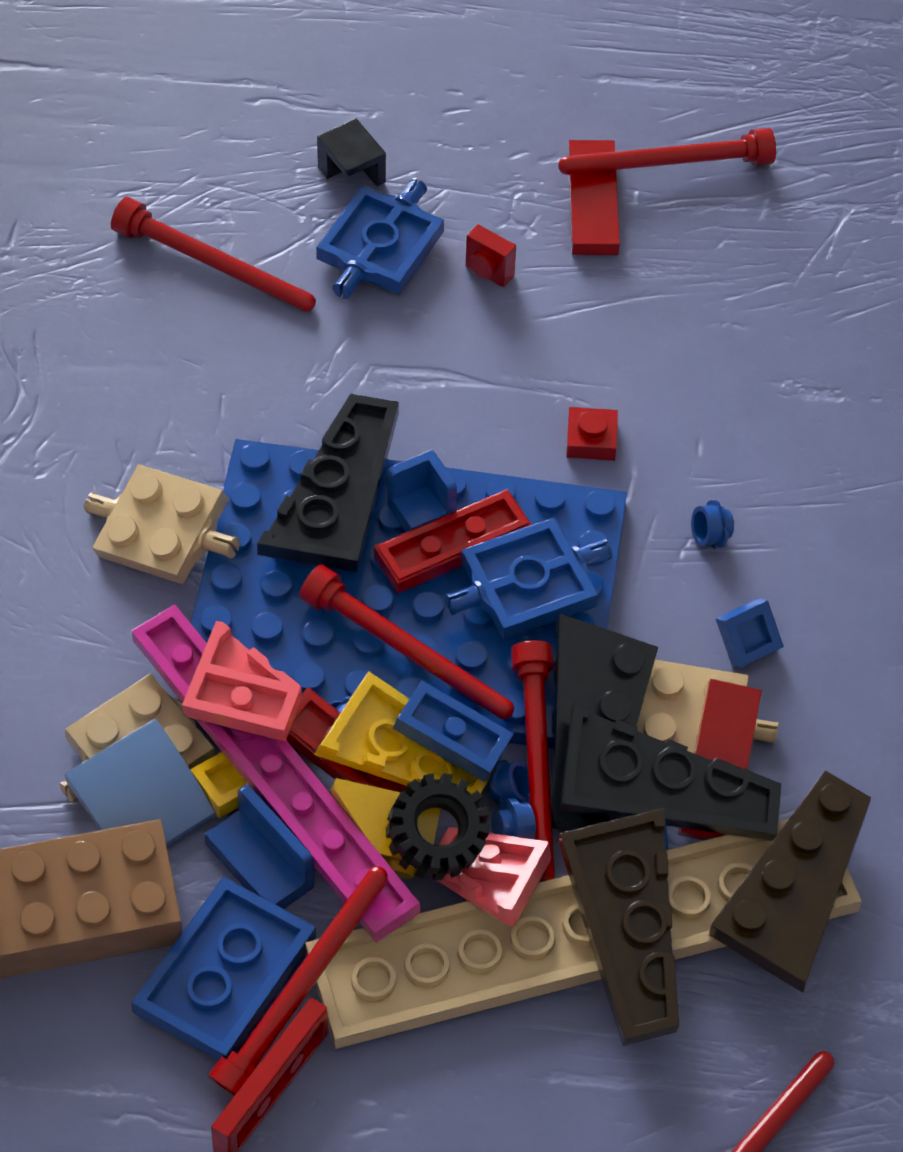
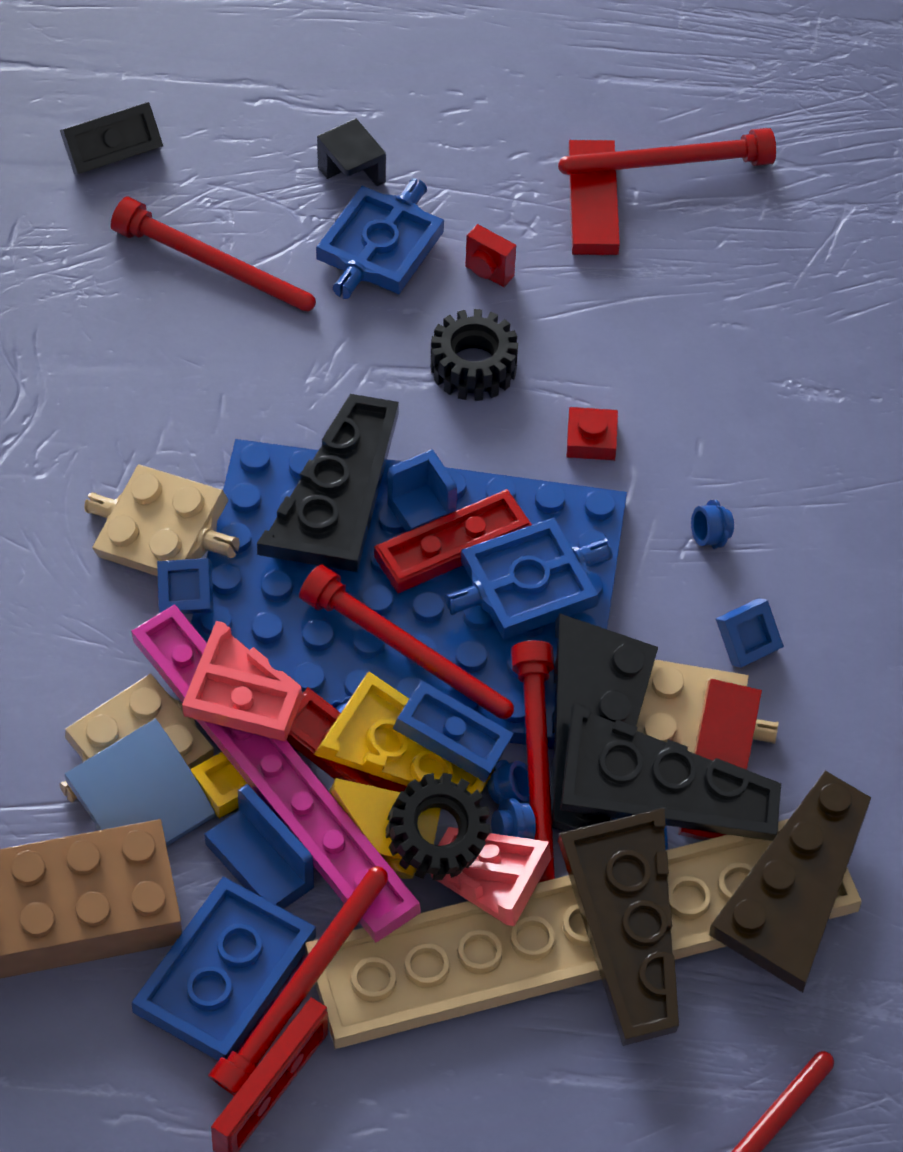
(111, 138): none -> black plate
(186, 585): none -> blue plate
(474, 375): none -> black tyre

